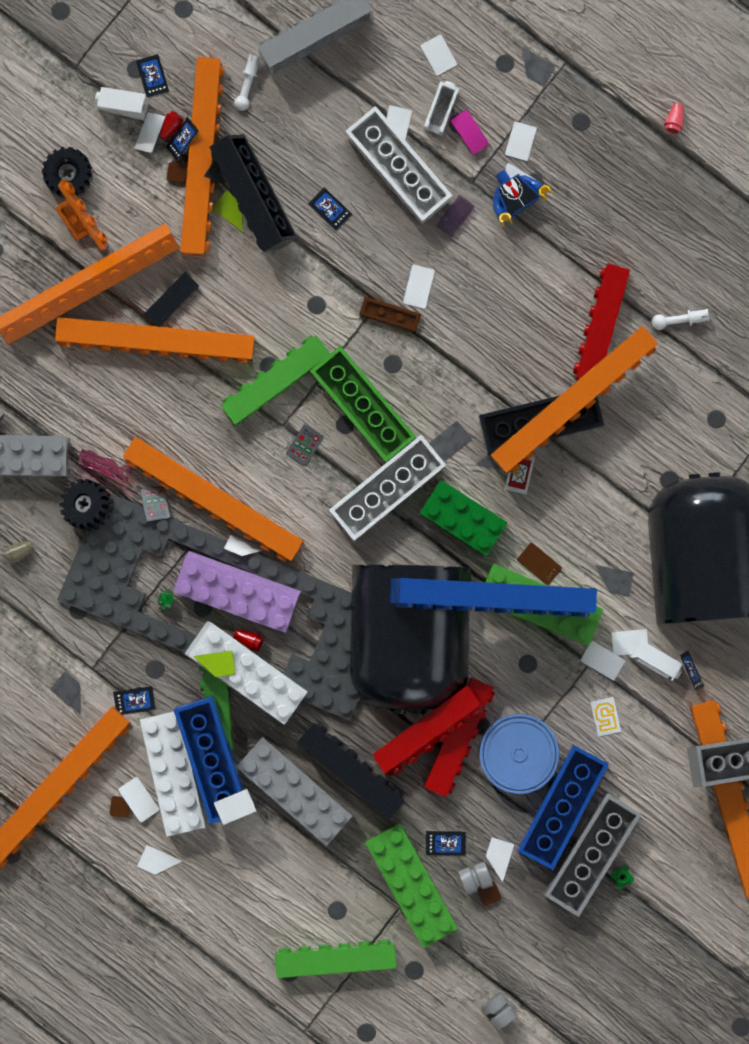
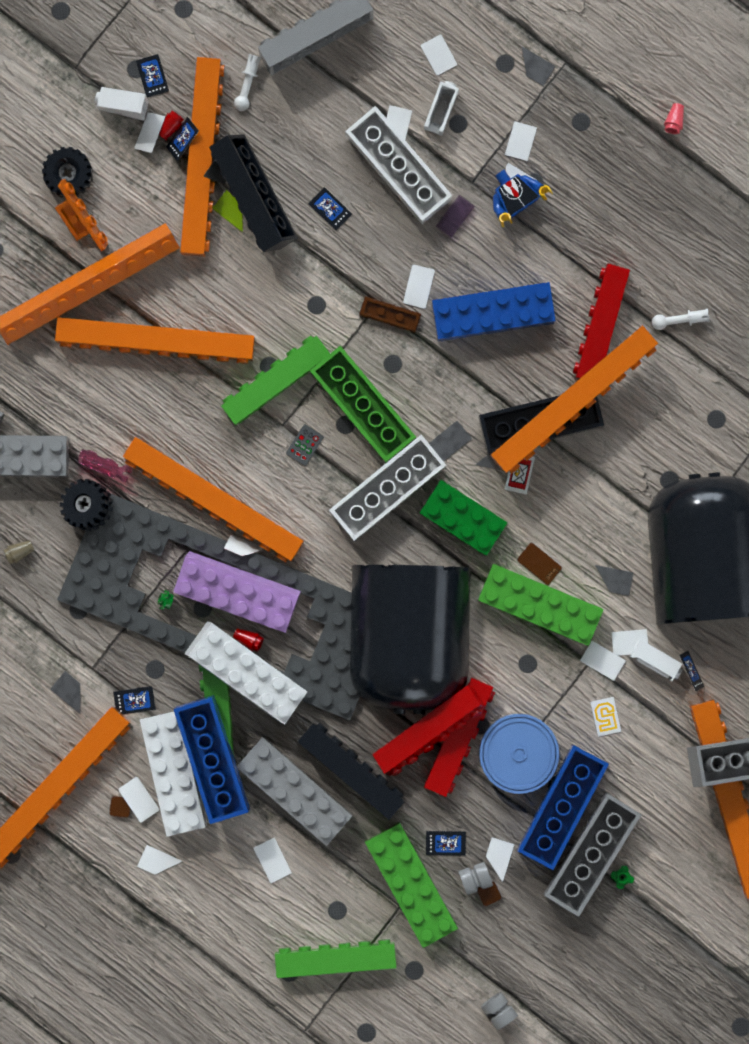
(155, 503): sticker -> none
(171, 299): black tile -> none
(177, 172): reddish brown piece -> none
(218, 663): lime sticker -> none
(235, 806): white sticker -> none
(272, 860): none -> white sticker
(469, 132): dark pink slope -> none
(493, 311): none -> blue brick
(499, 596): blue brick -> none

